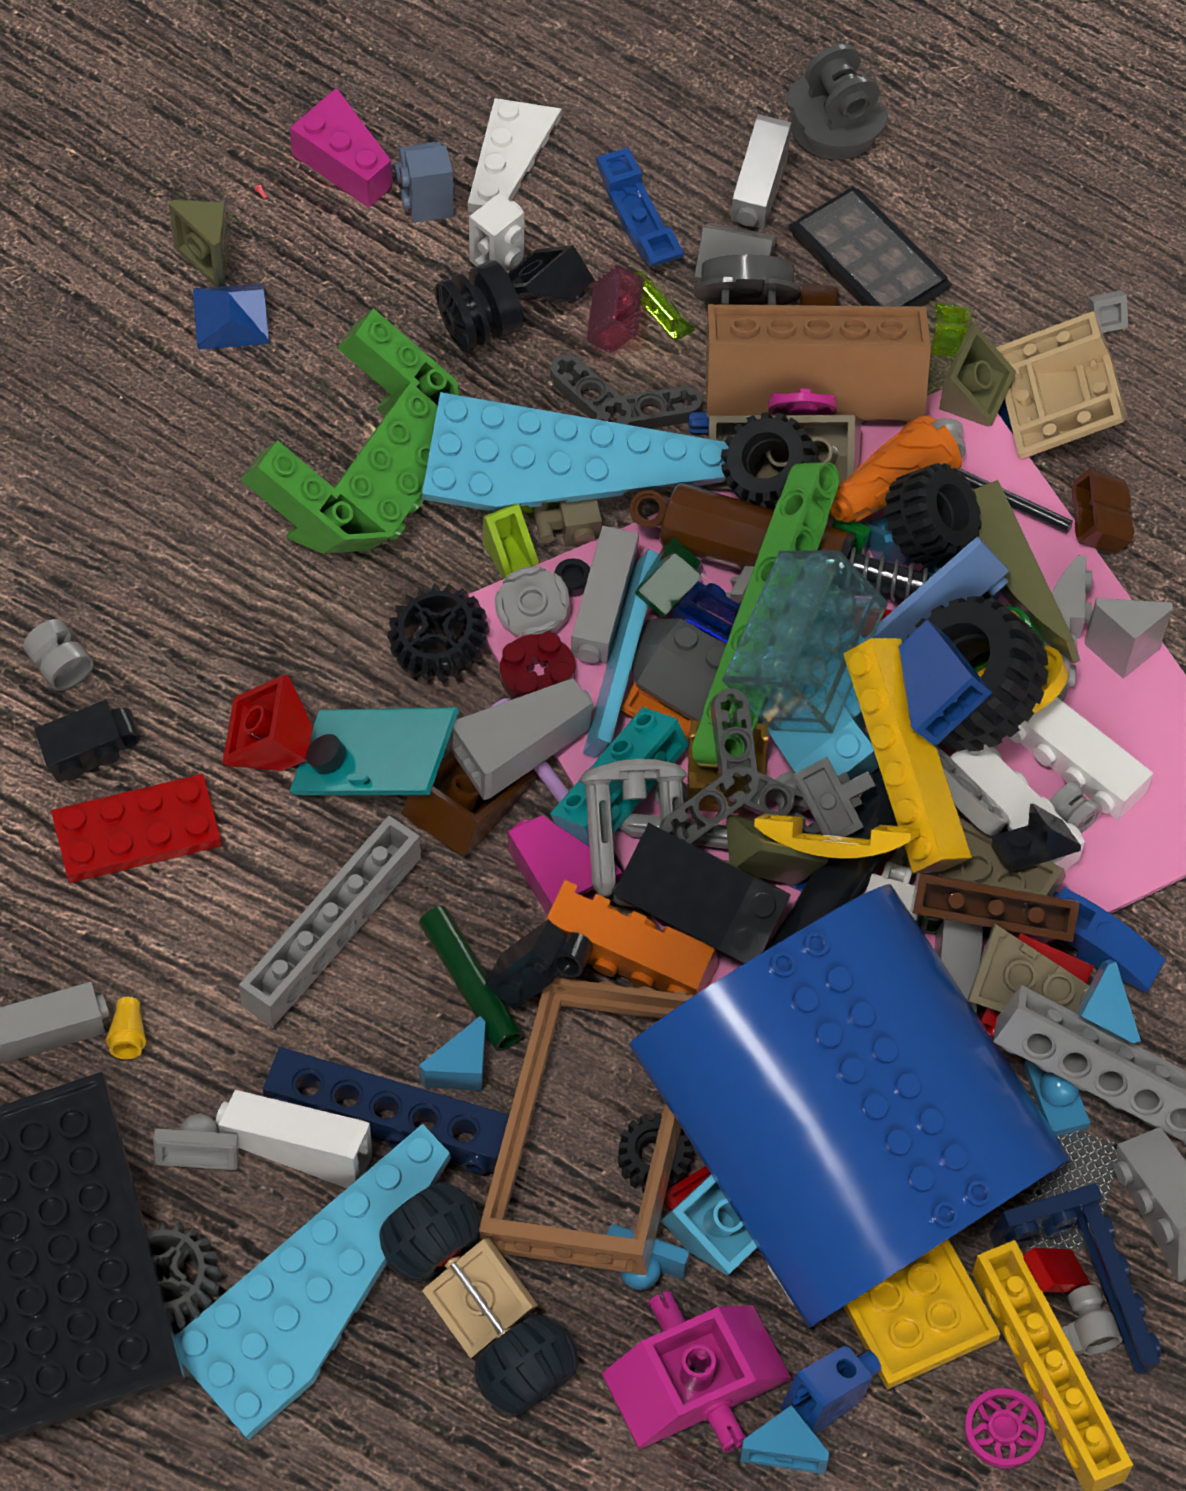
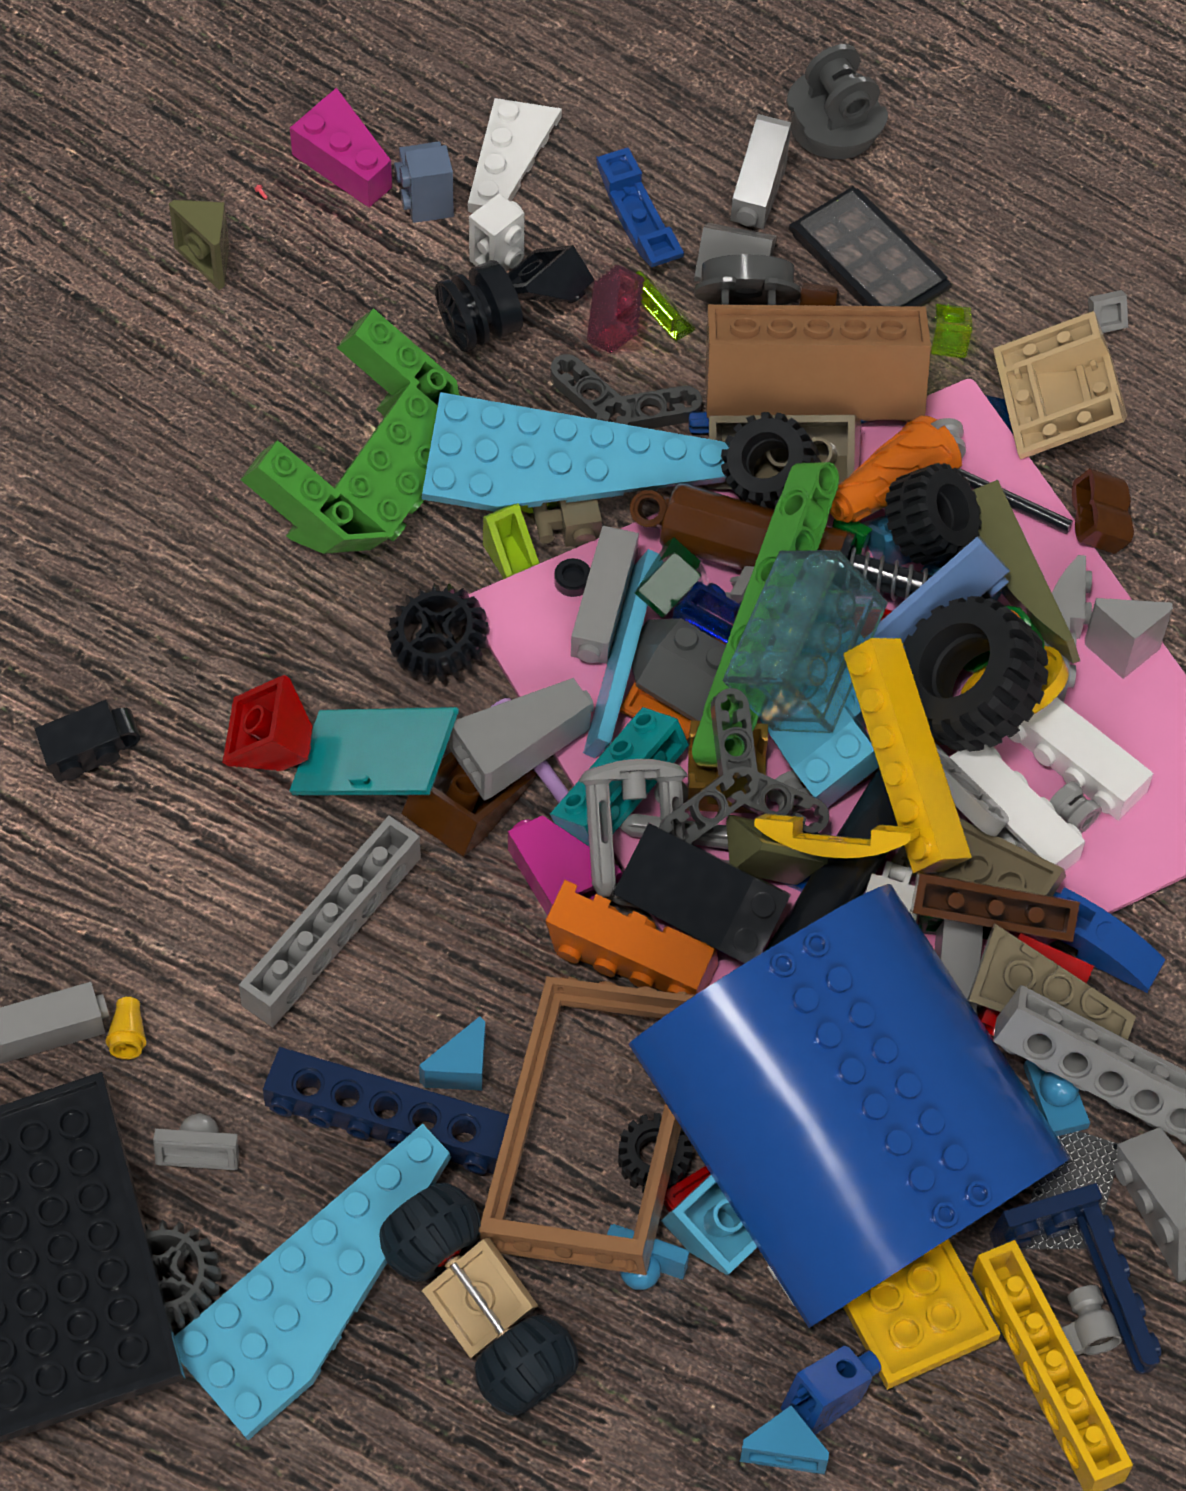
(58, 655): light grey wheel -> none
(136, 828): red plate -> none
(230, 316): blue slope -> none
(299, 1136): white slope -> none
(326, 753): black tile -> none
(470, 977): dark green piece -> none
(531, 650): dark red plate -> none
(532, 602): light grey tile -> none
(535, 961): black hinge -> none
(662, 1394): dark pink slope -> none
(802, 403): dark pink wheel -> none
(833, 797): dark grey hinge -> none
(938, 683): blue slope -> none
(976, 380): olive slope -> none
(1004, 1428): dark pink wheel -> none
(1038, 842): black slope -> none
(1055, 1269): red tile -> none
(1108, 1003): dark azure slope -> none

